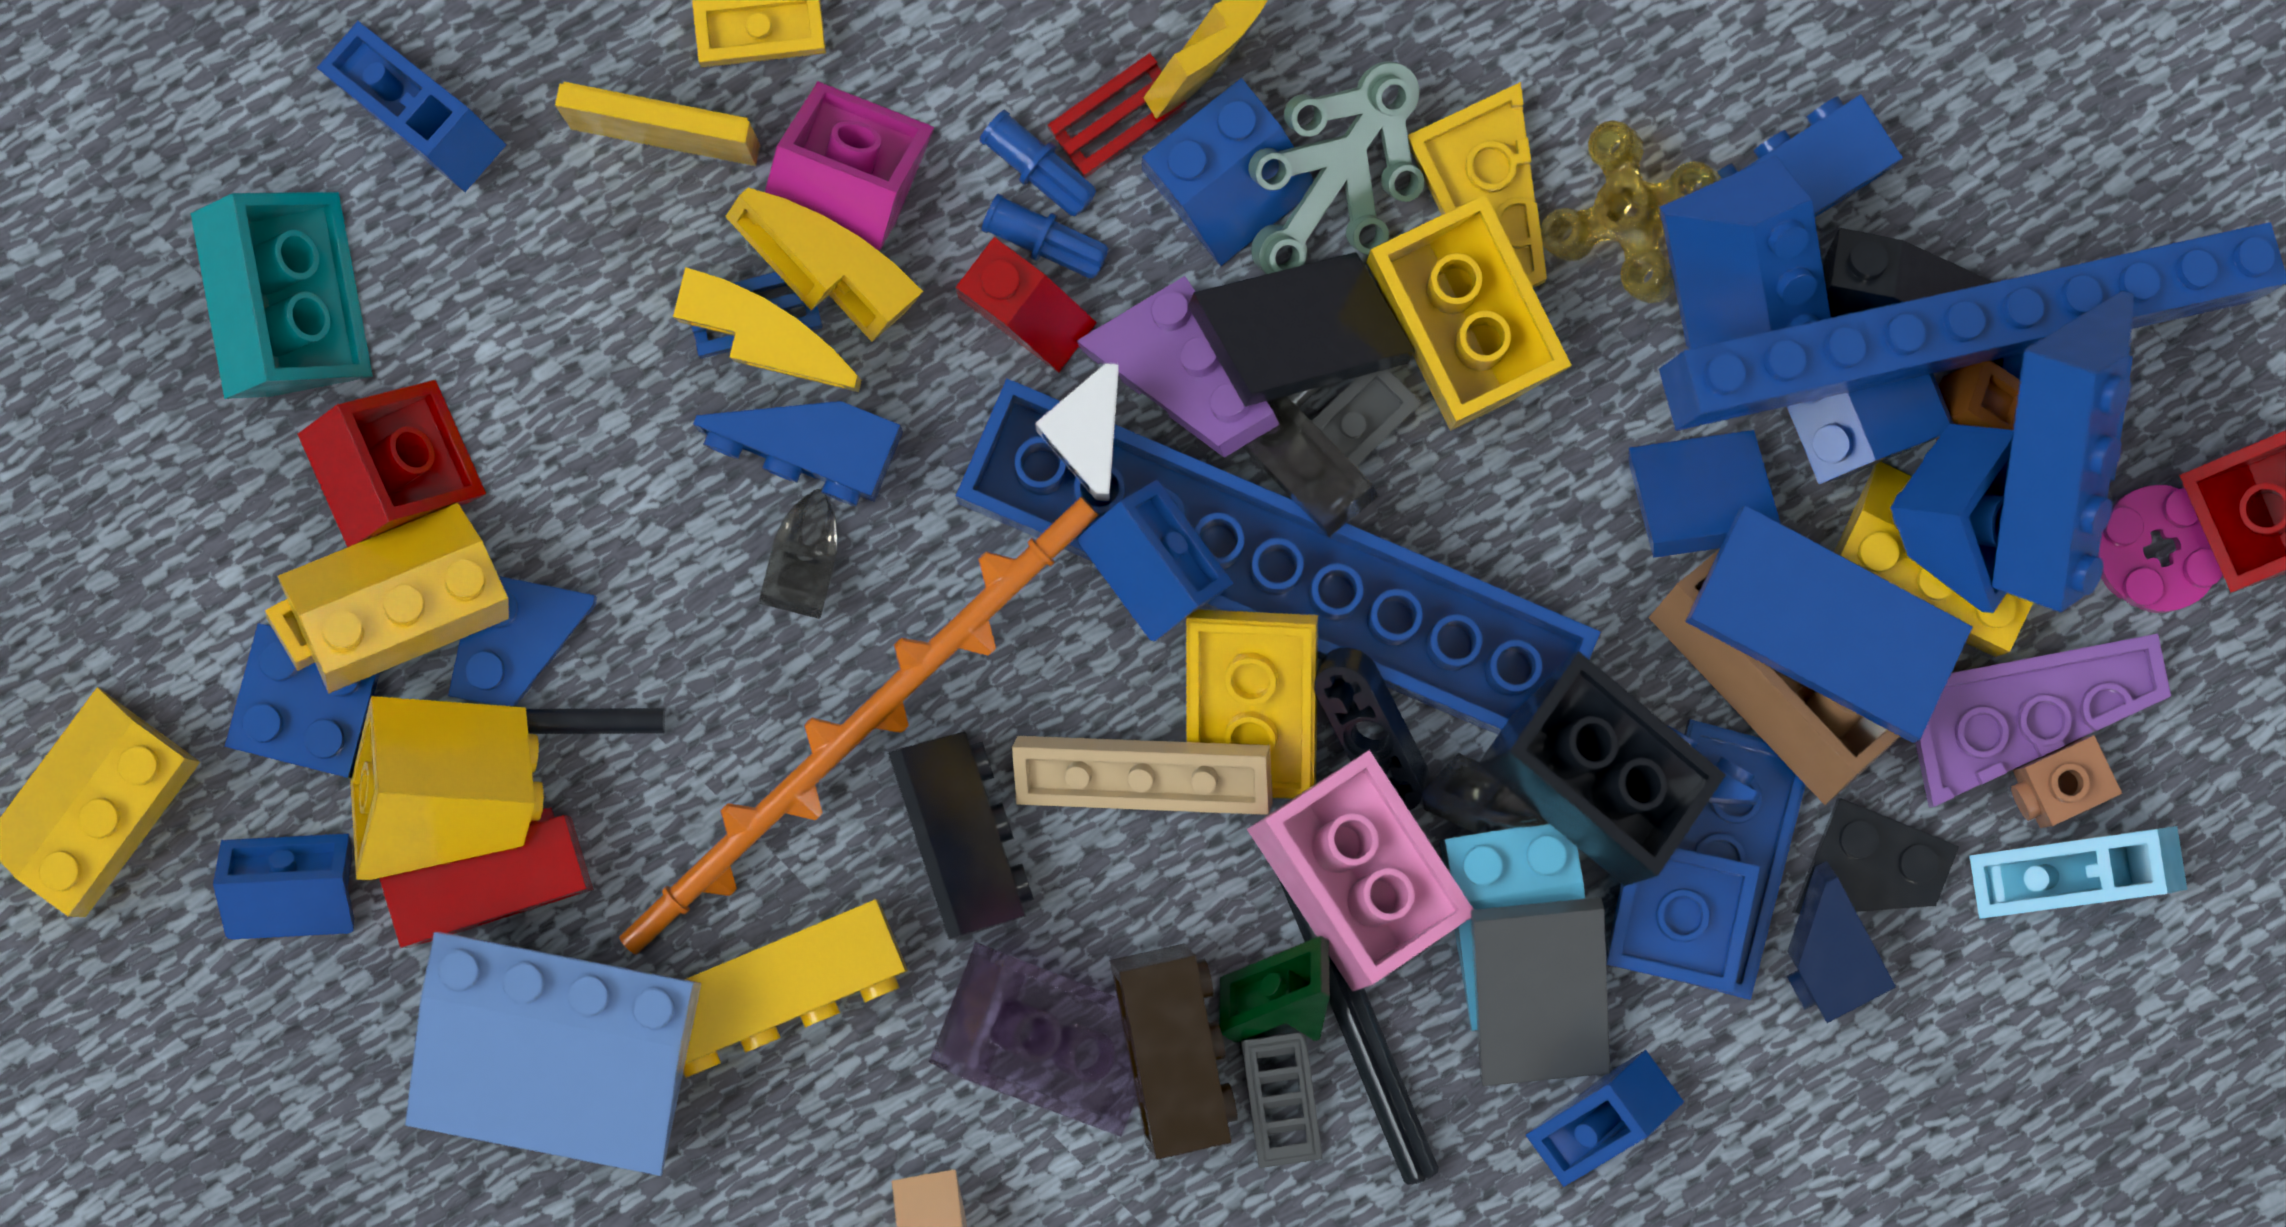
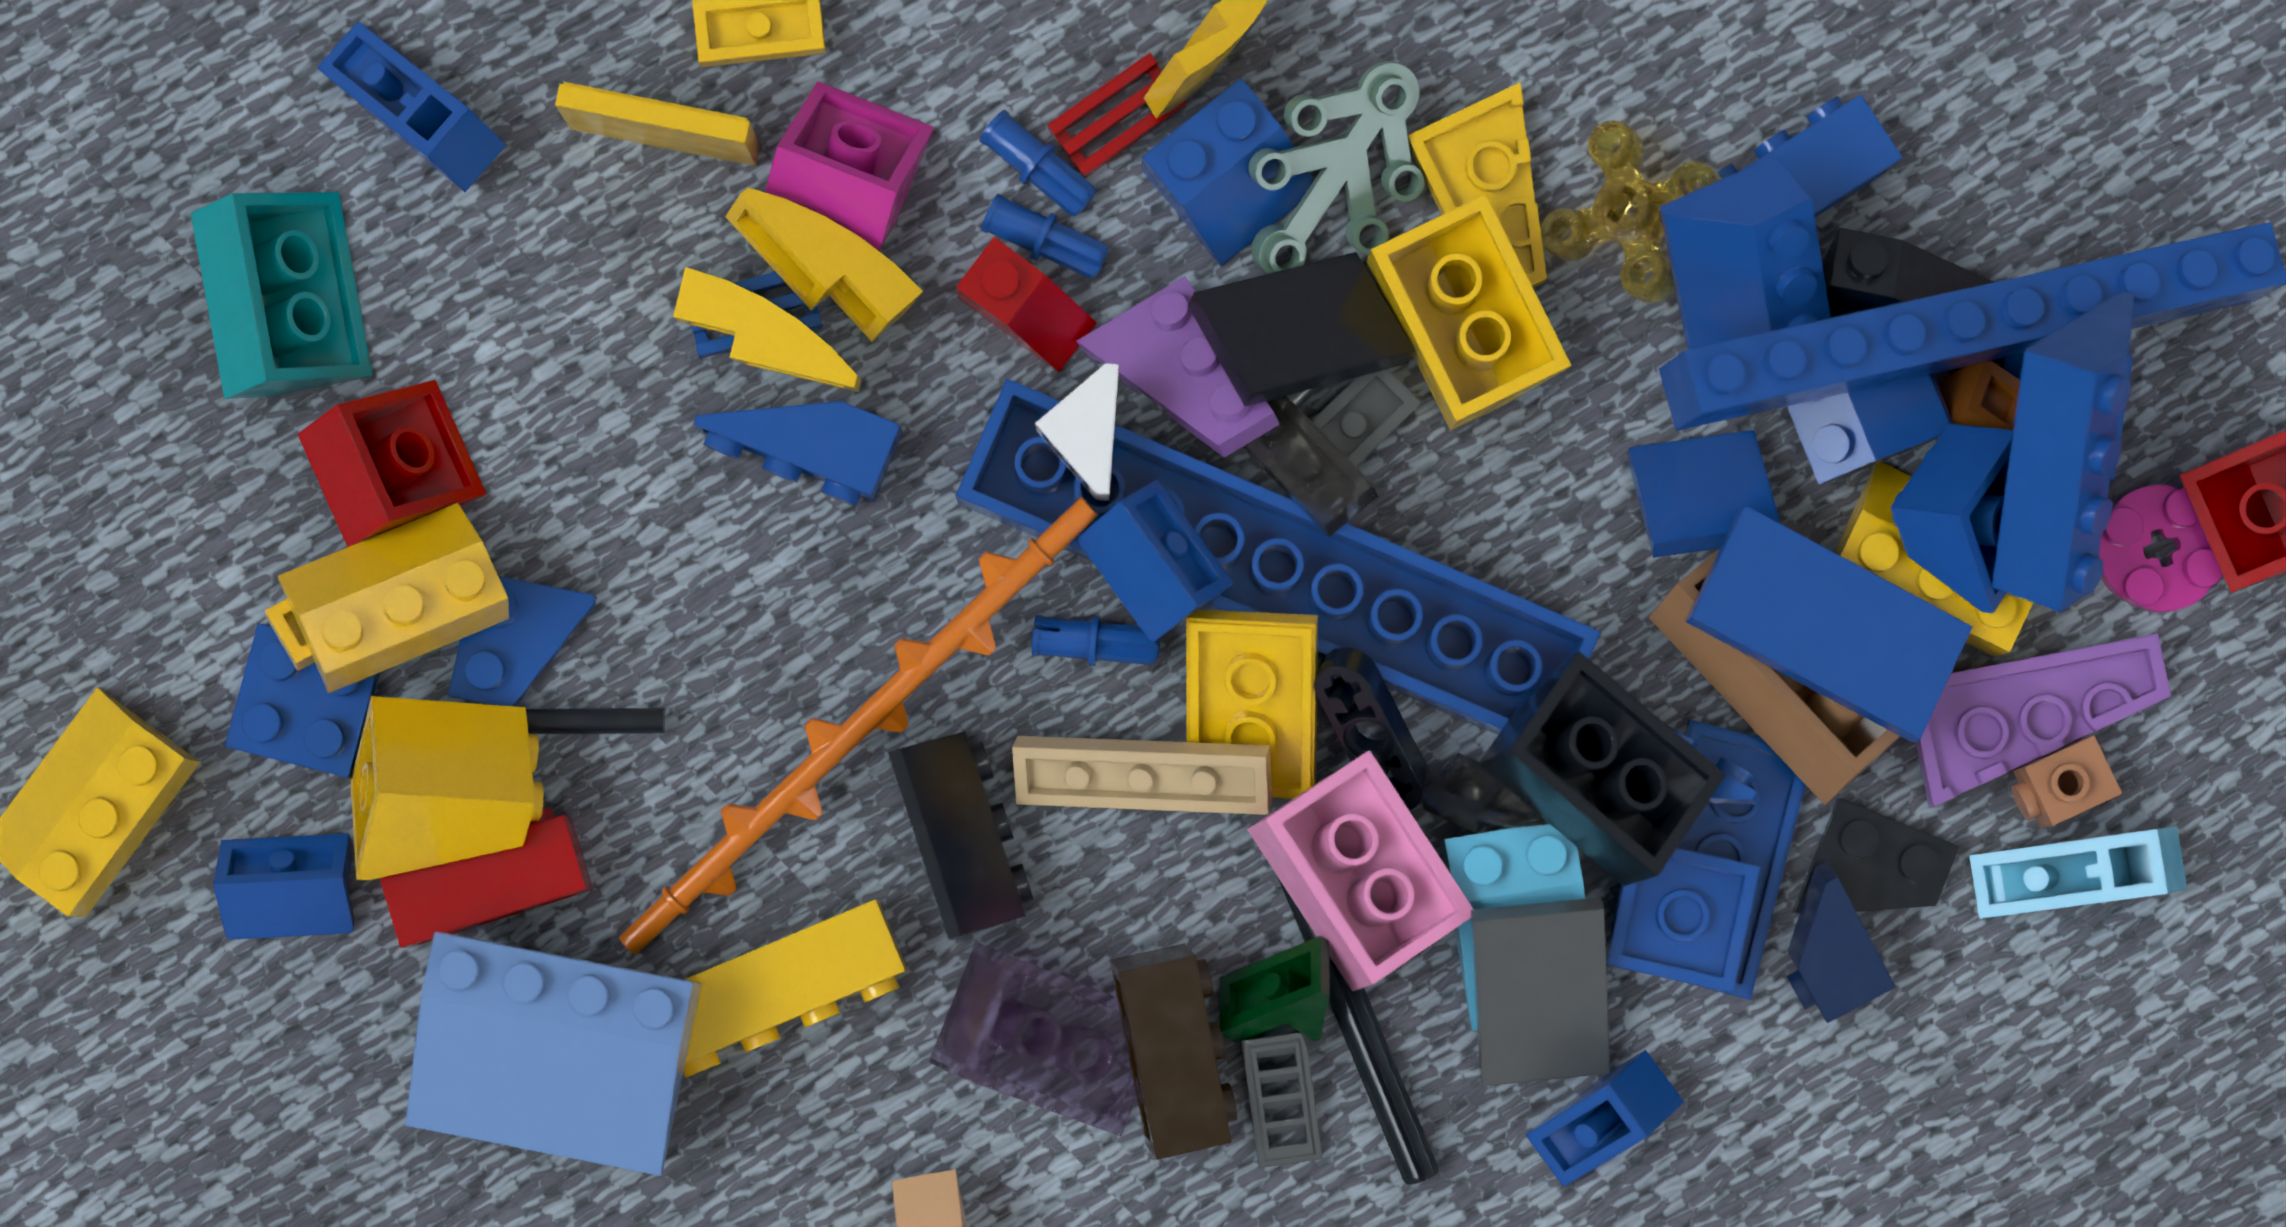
(802, 558): clear smoke plate -> none
(1093, 641): none -> blue axle

